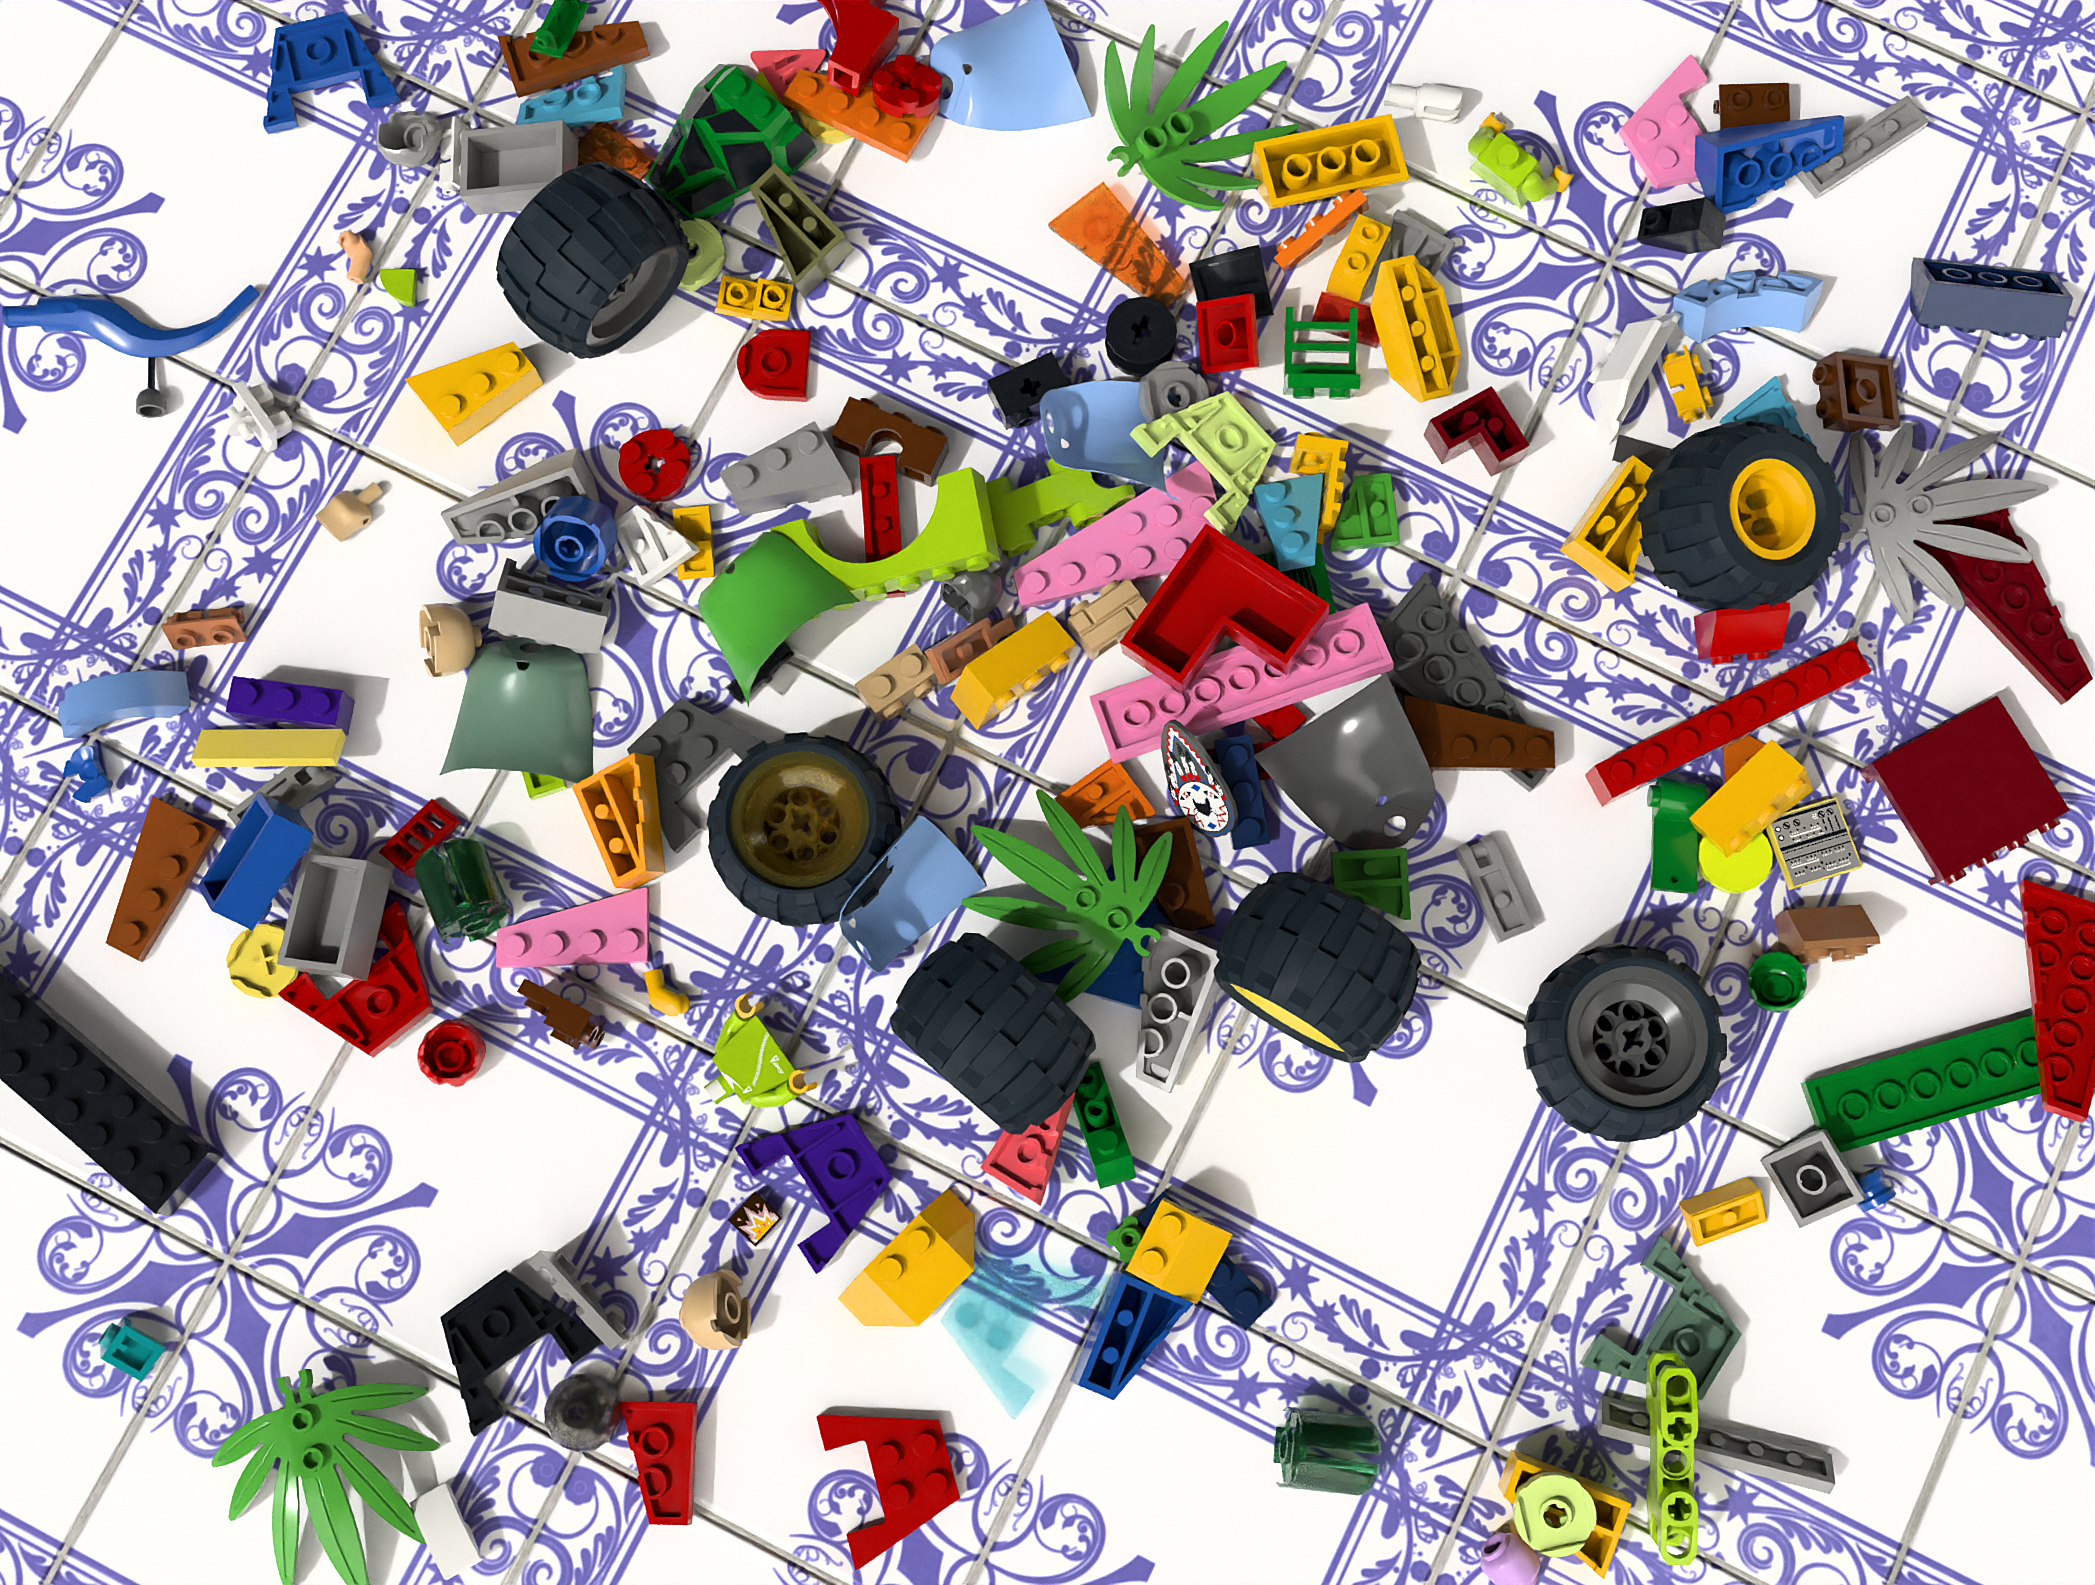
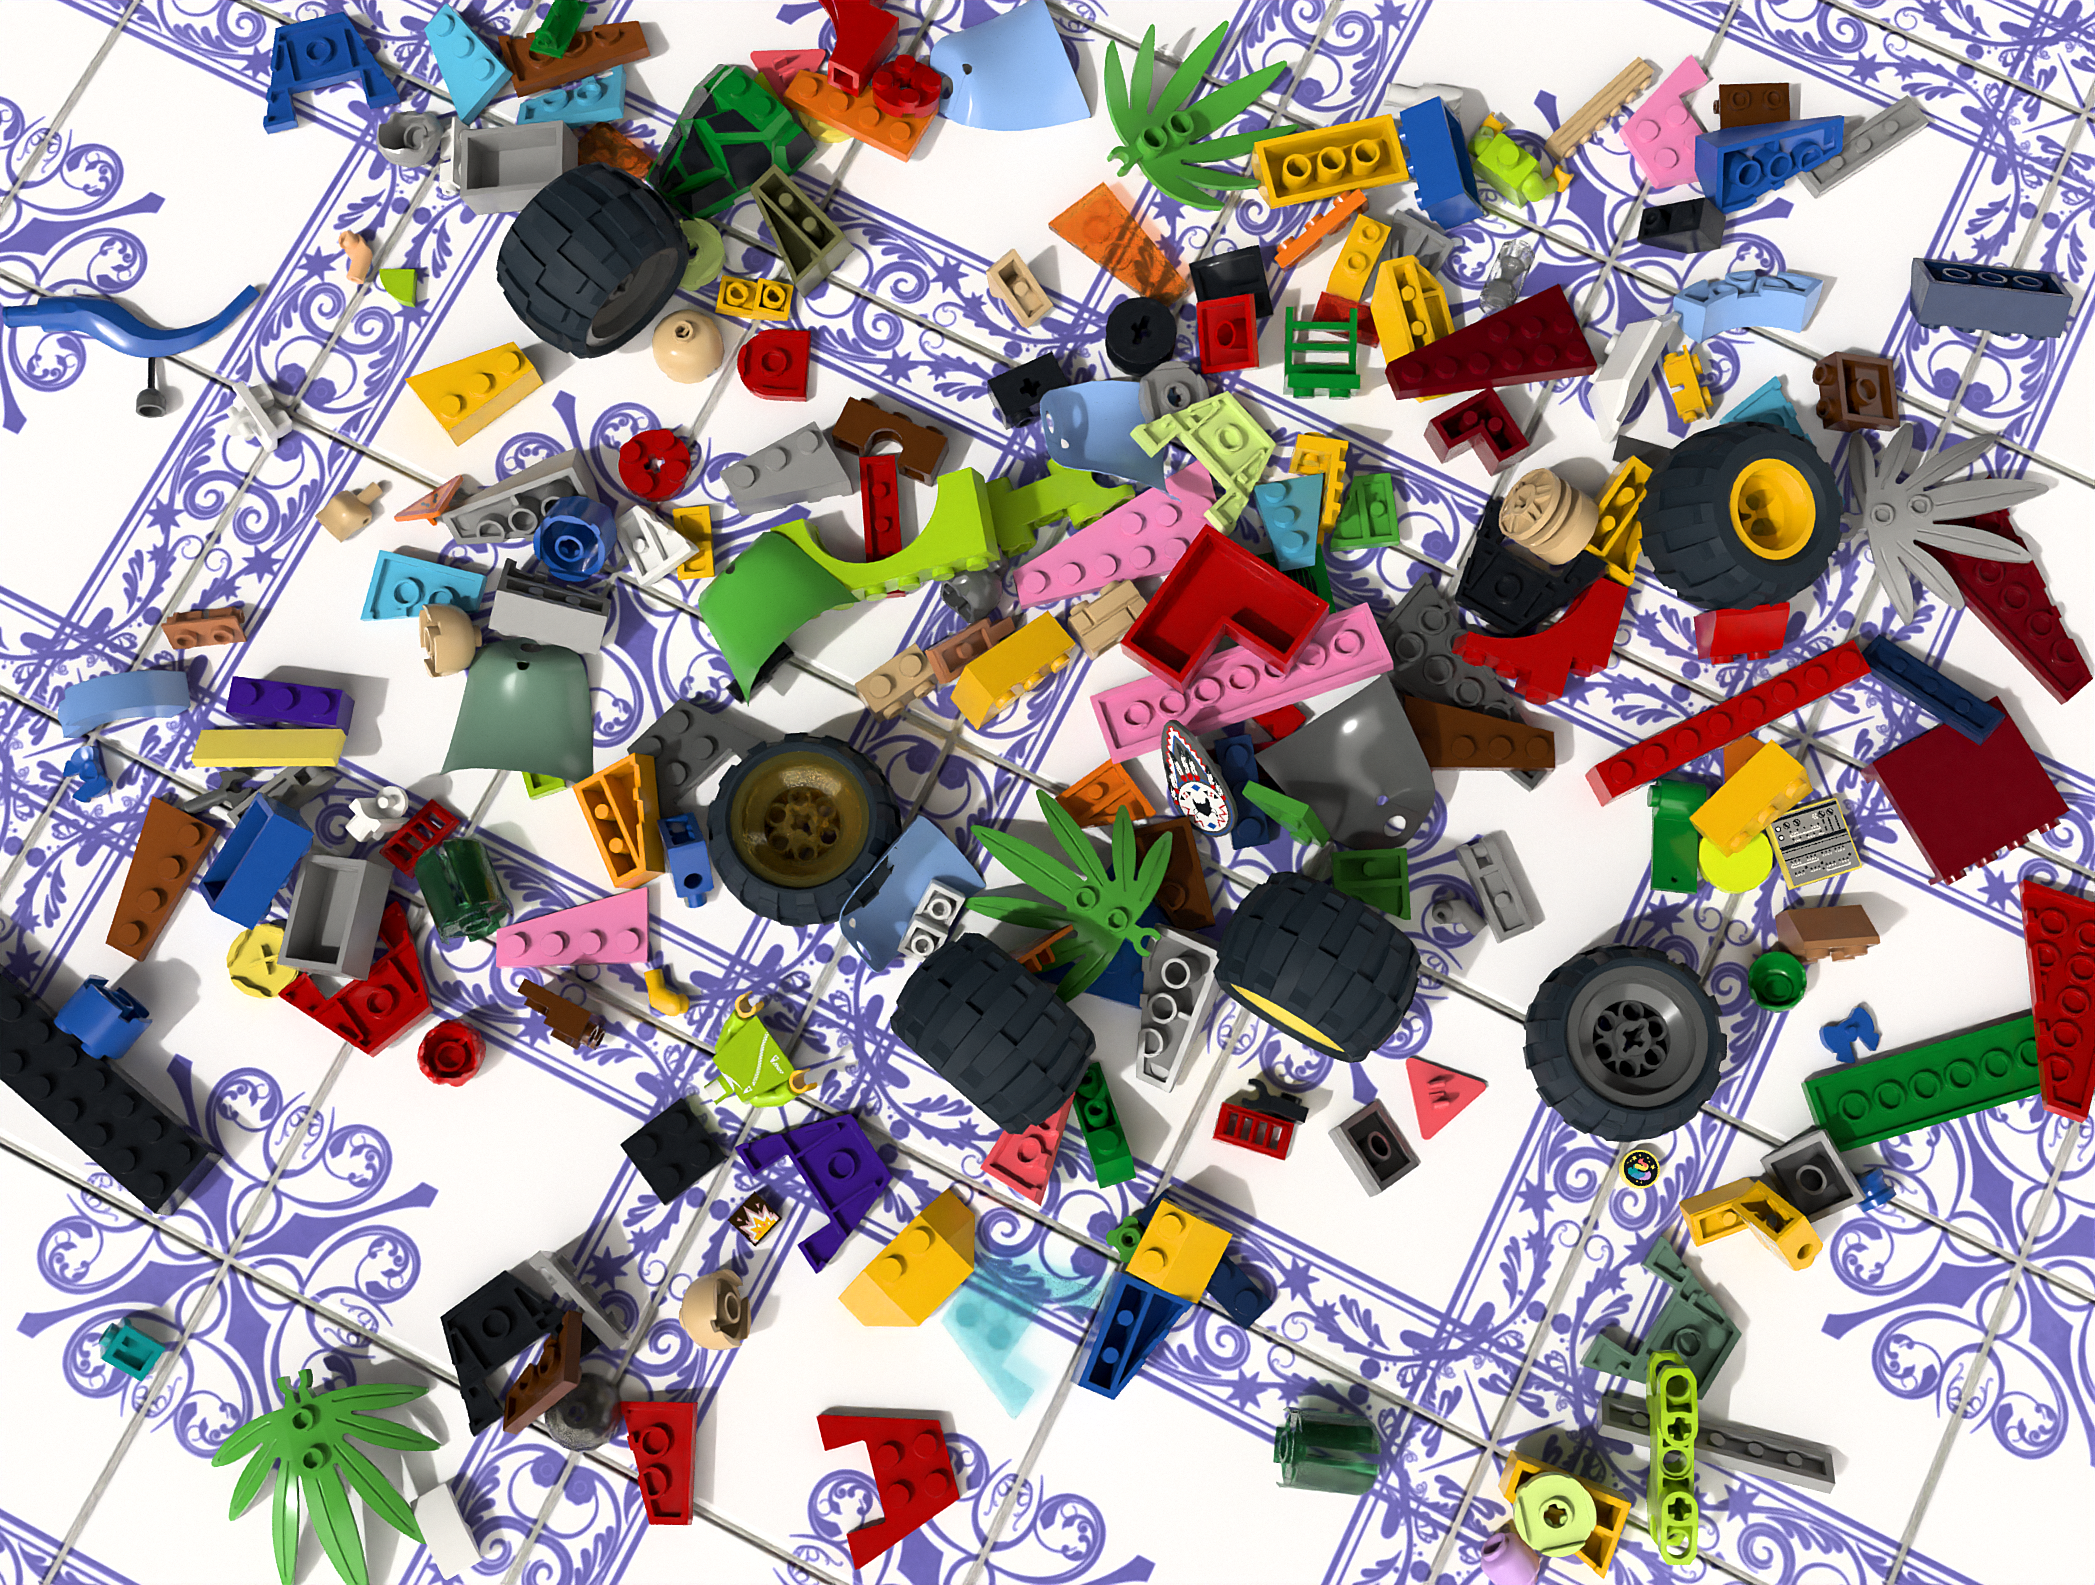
(103, 1018): none -> blue brick
(222, 794): none -> dark grey bar
(378, 815): none -> white hips
(406, 583): none -> medium azure wing
(432, 504): none -> orange piece
(466, 63): none -> medium azure wing
(549, 1380): none -> reddish brown wing
(673, 1151): none -> black plate
(686, 858): none -> blue torso
(687, 346): none -> tan cylinder
(931, 920): none -> white slope
(1018, 288): none -> tan slope
(1040, 946): none -> orange piece
(1221, 1125): none -> red slope
(1285, 1107): none -> black plate
(1289, 813): none -> bright green wing
(1373, 1149): none -> flat silver slope
(1439, 1095): none -> coral piece
(1440, 163): none -> blue piece
(1458, 911): none -> light grey arm
(1511, 347): none -> dark red wing
(1512, 590): none -> black wing
(1514, 260): none -> clear piece
(1548, 516): none -> tan wheel
(1574, 644): none -> red arch
(1599, 109): none -> tan piece
(1639, 1169): none -> tile
(1791, 1238): none -> yellow torso
(1837, 1037): none -> blue piece
(1932, 690): none -> dark blue tile

